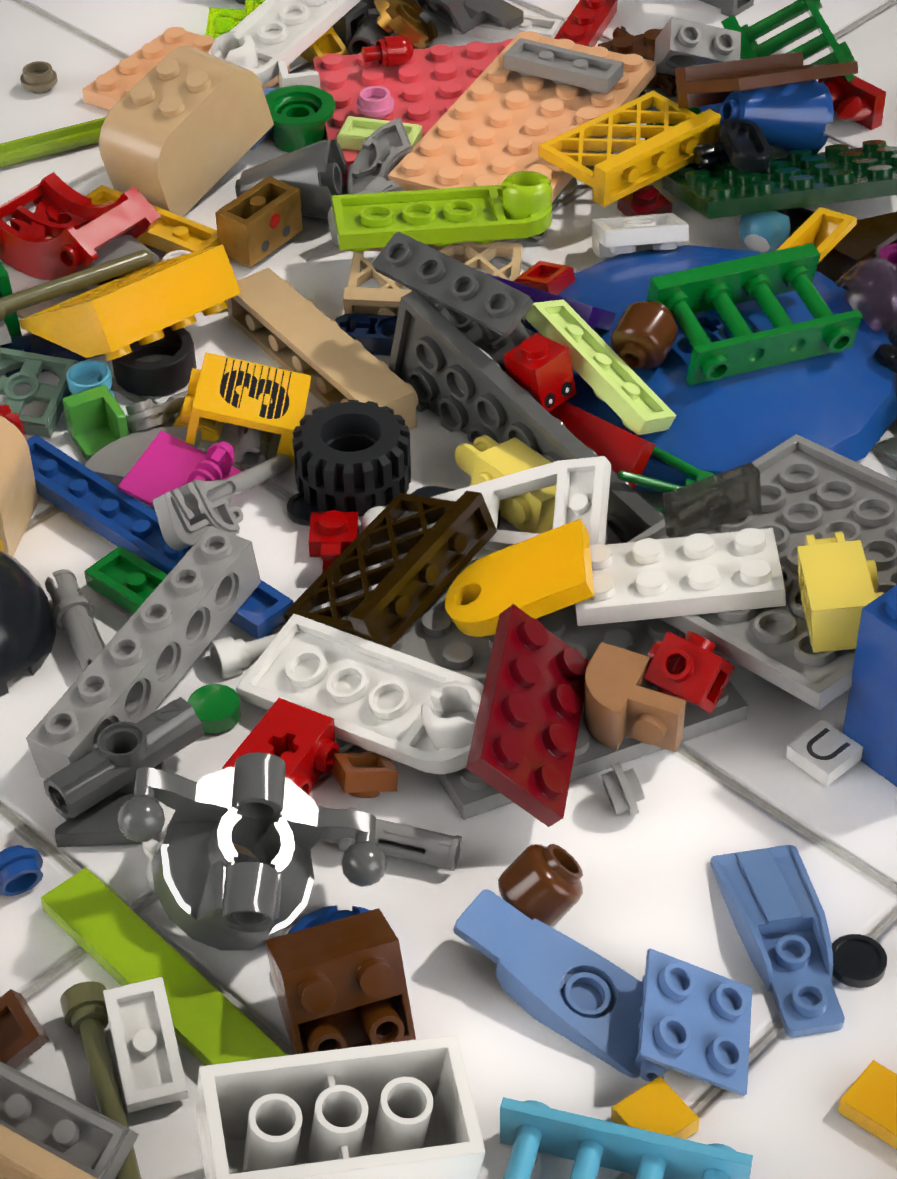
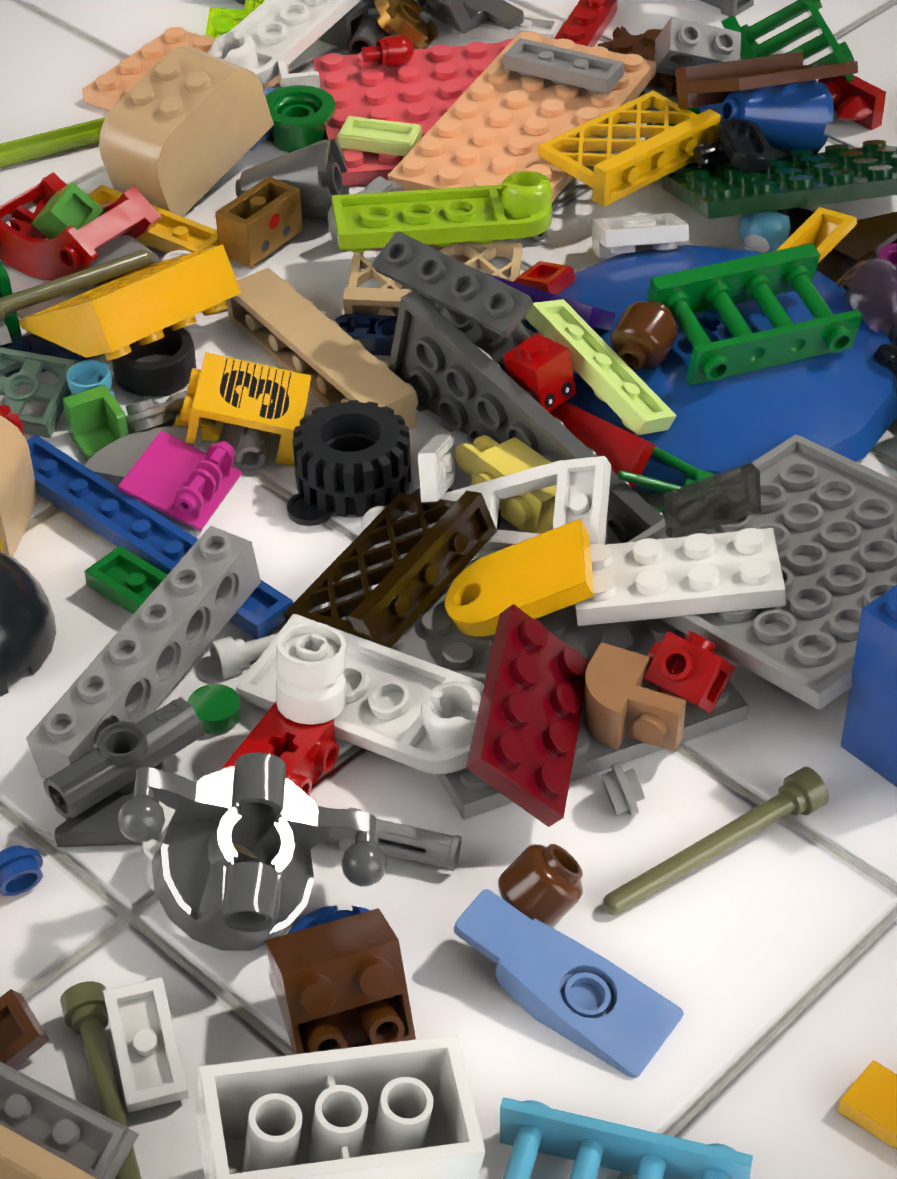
(38, 77): dark tan plate -> none
(65, 209): none -> bright green panel
(75, 616): light grey pin -> none
(135, 953): lime tile -> none
(208, 503): light grey piece -> none
(310, 673): none -> white wheel
(326, 44): yellow slope -> none
(331, 534): red plate -> none
(365, 774): dark orange plate -> none
(375, 102): bright pink plate -> none
(378, 155): light grey tile -> none
(437, 467): none -> white tile
(644, 202): dark red plate -> none
(656, 1110): yellow tile -> none
(693, 1024): medium blue hinge -> none
(783, 934): medium blue piece -> none
(800, 793): none -> olive piece
(824, 752): white tile -> none
(833, 589): light yellow brick -> none
(858, 960): black piece -> none

